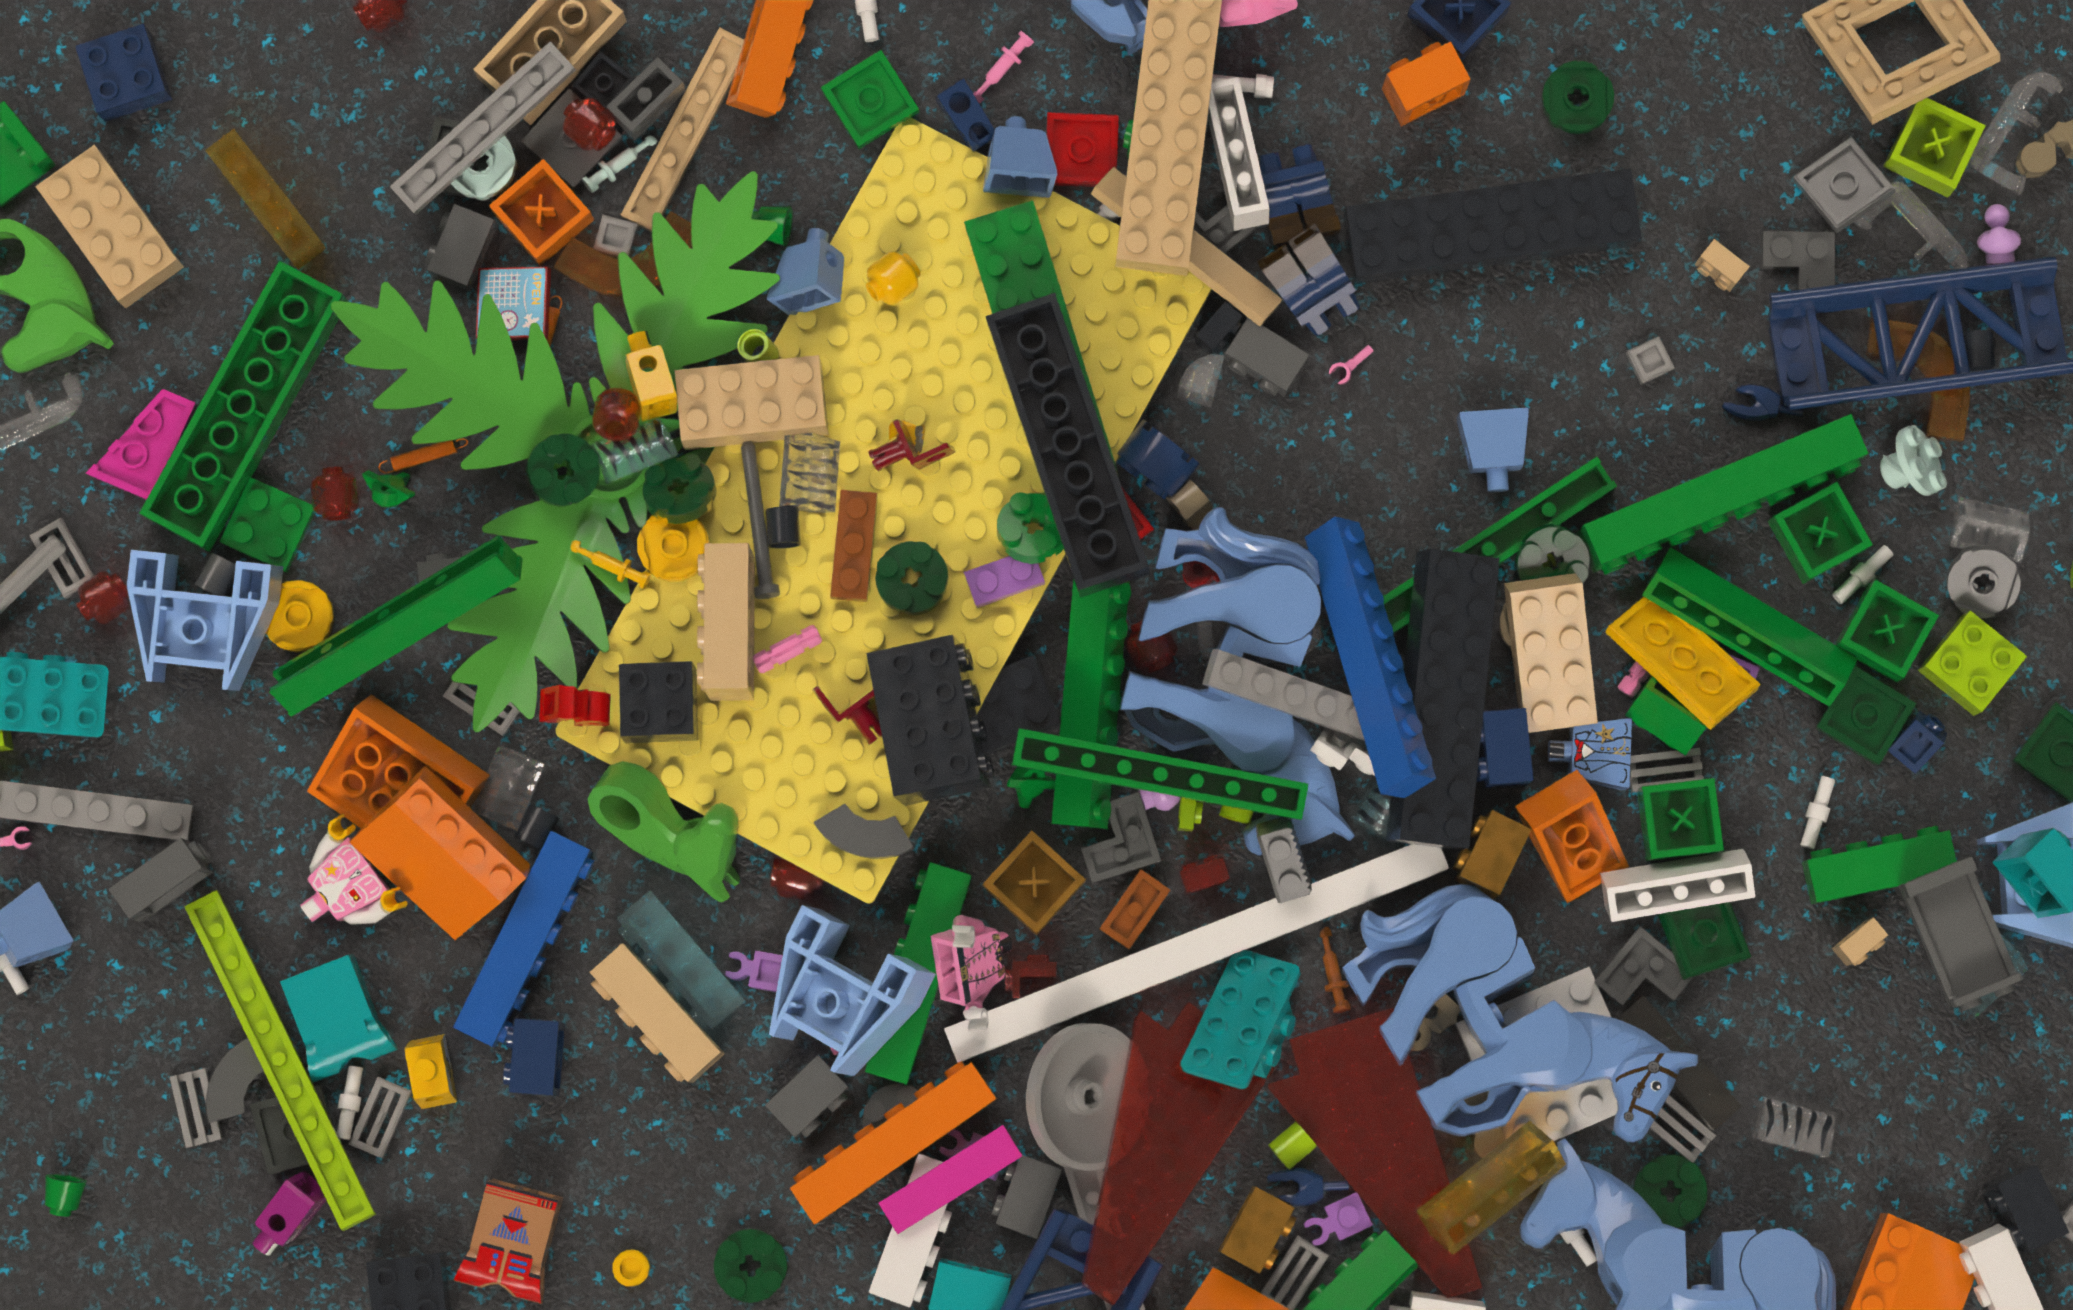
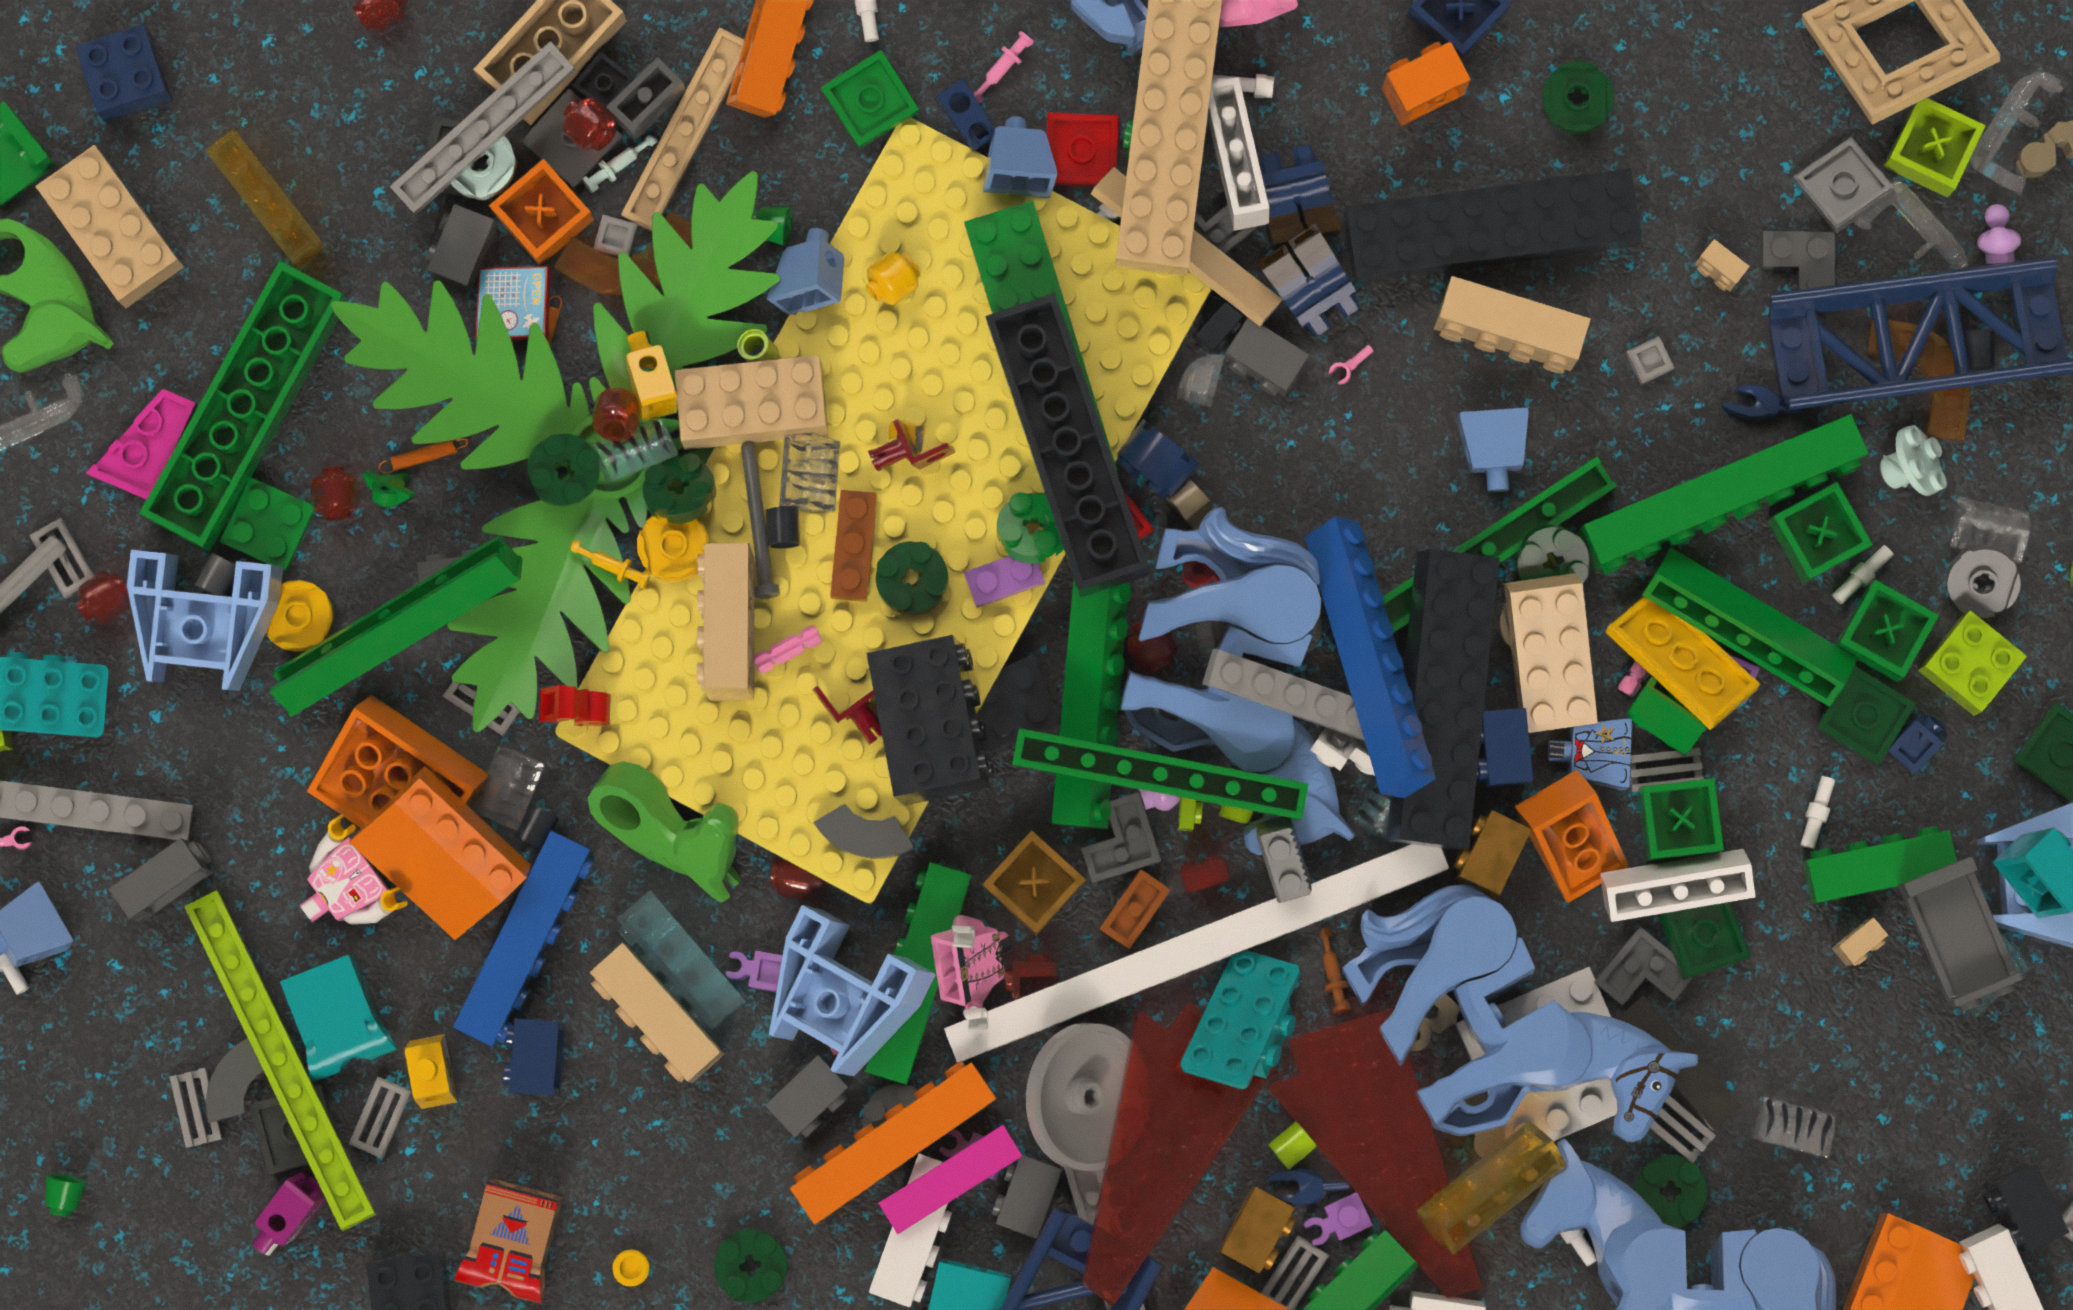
(349, 1102): white bar -> none
(658, 702): black brick -> none
(1029, 784): green piece -> none
(1511, 325): none -> tan brick

